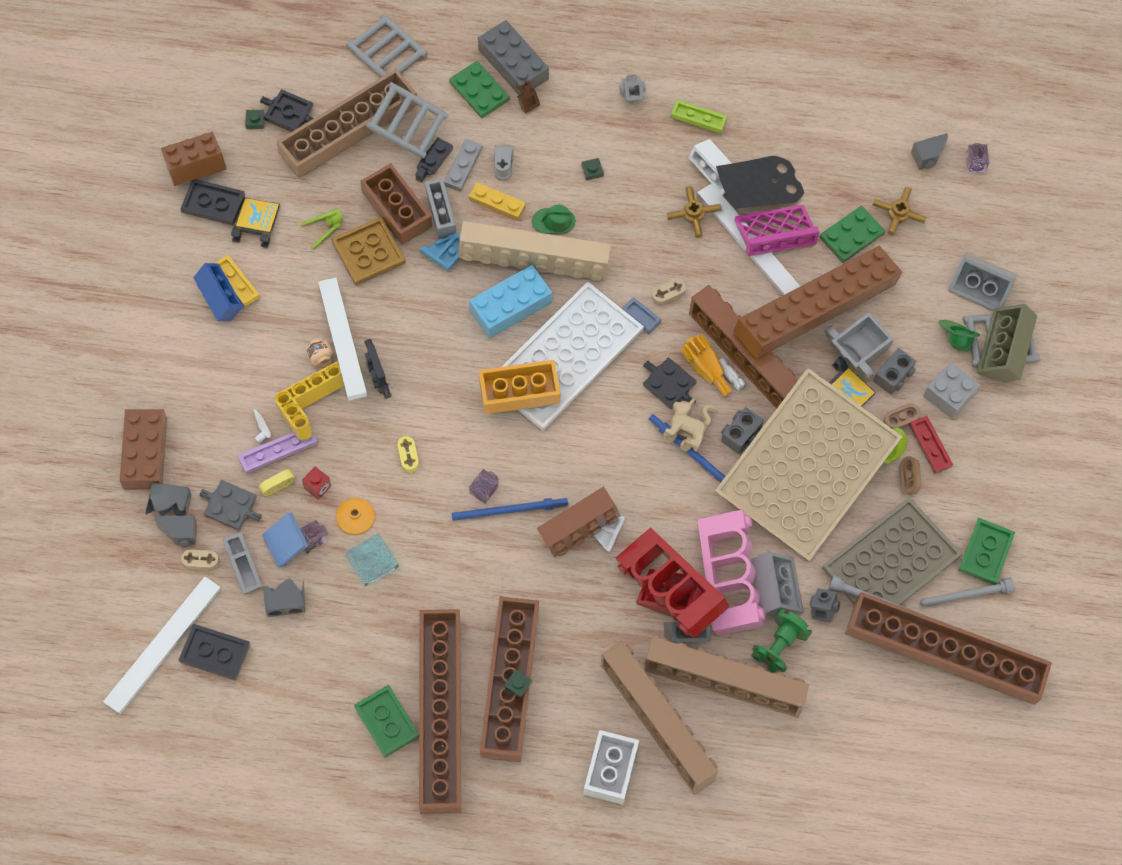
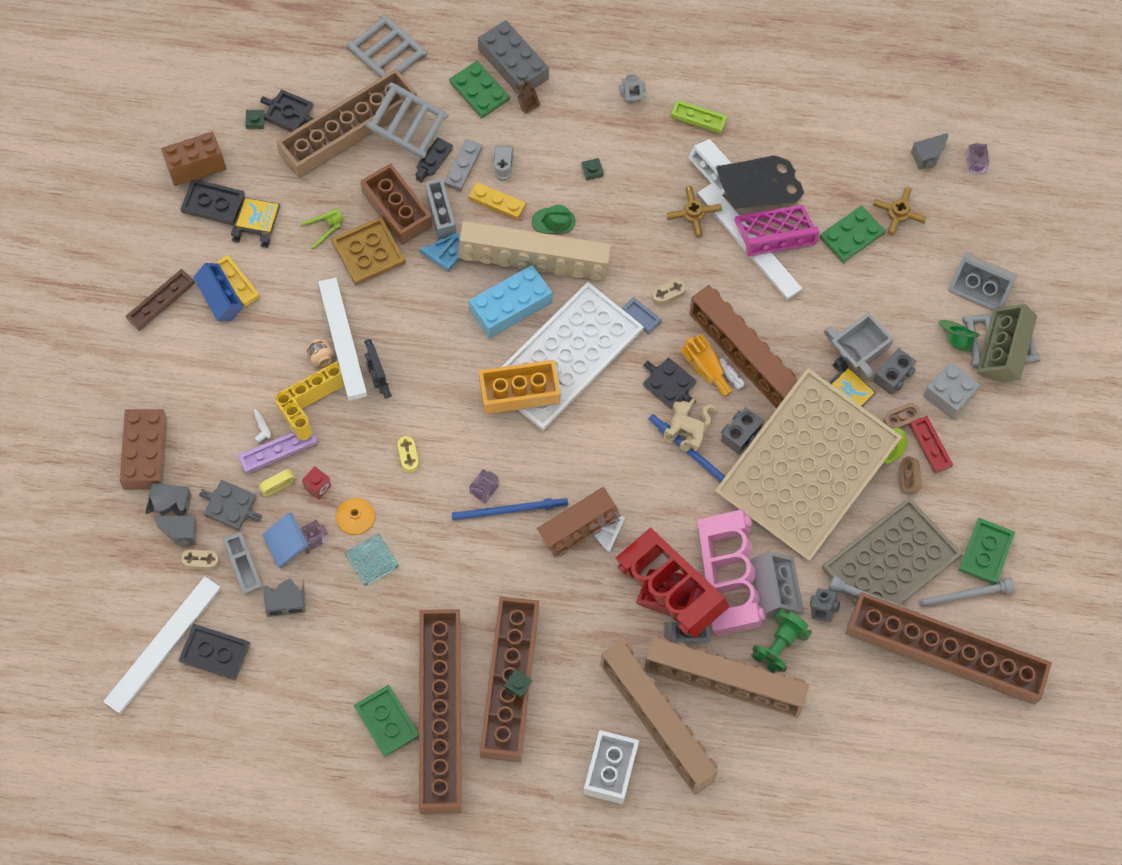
(160, 299): none -> reddish brown plate
(817, 302): dark orange brick -> none

